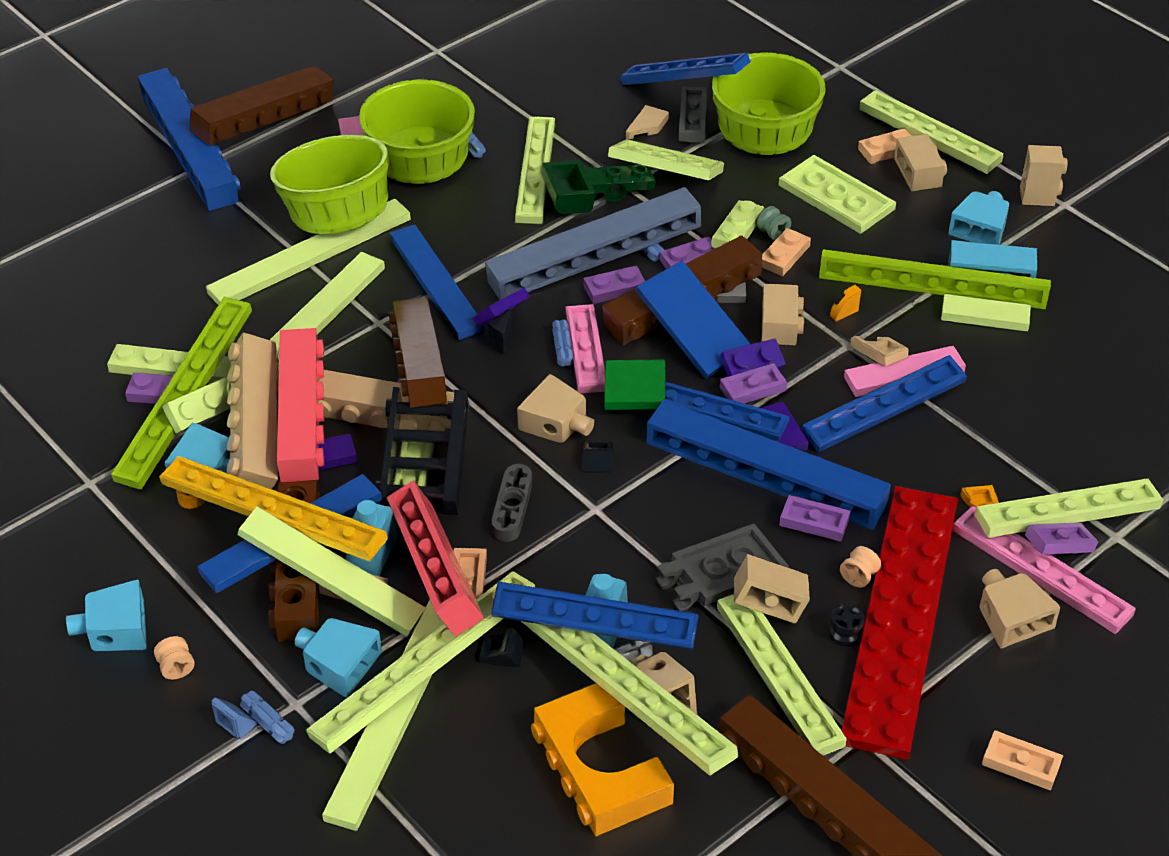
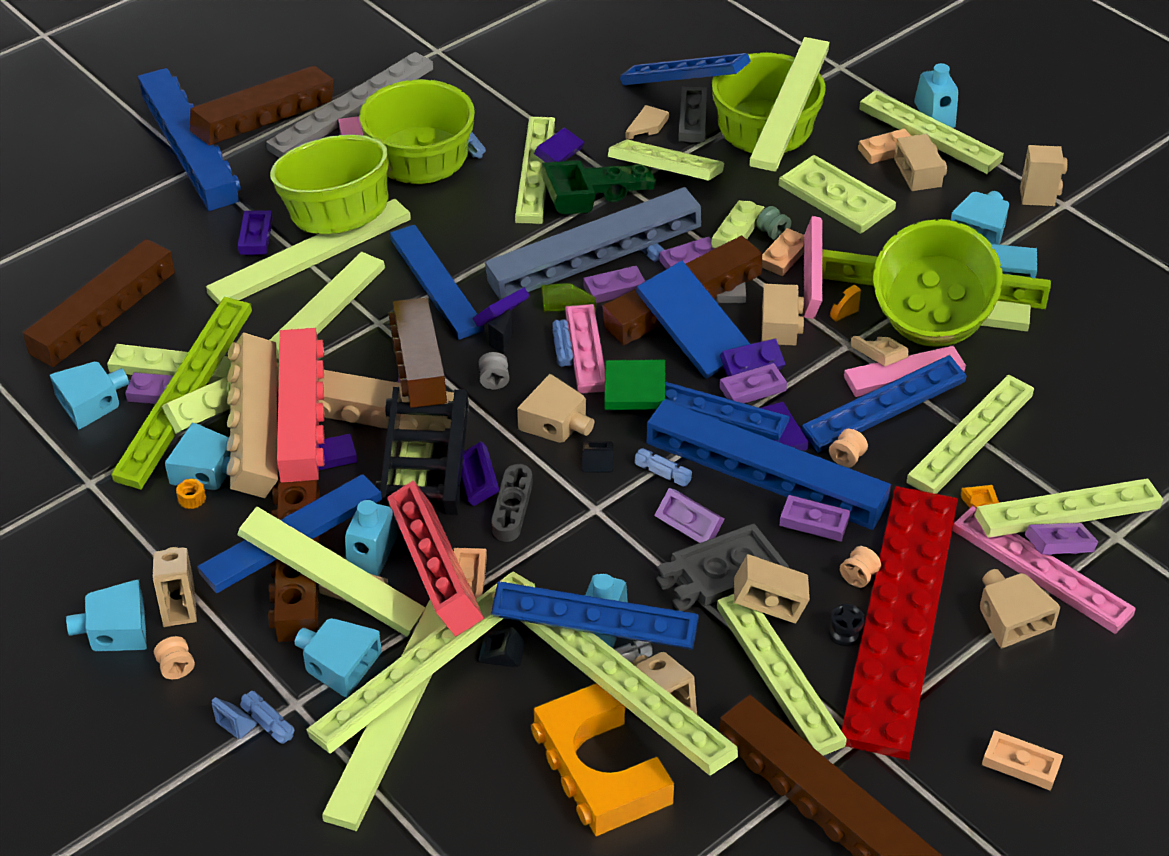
(88, 391): none -> medium azure torso
(98, 303): none -> reddish brown brick
(170, 573): none -> tan torso
(243, 497): yellow tile -> none
(255, 232): none -> dark purple plate
(348, 105): none -> light grey plate
(478, 474): none -> dark purple tile
(493, 370): none -> light grey wheel
(558, 296): none -> clear neon green tile
(559, 147): none -> dark purple tile
(663, 467): none -> medium blue axle
(688, 516): none -> medium lavender plate
(789, 104): none -> yellowish green tile
(813, 267): none -> bright pink tile
(848, 448): none -> light nougat wheel
(937, 281): none -> lime piece
(938, 95): none -> medium azure torso
(970, 435): none -> yellowish green plate

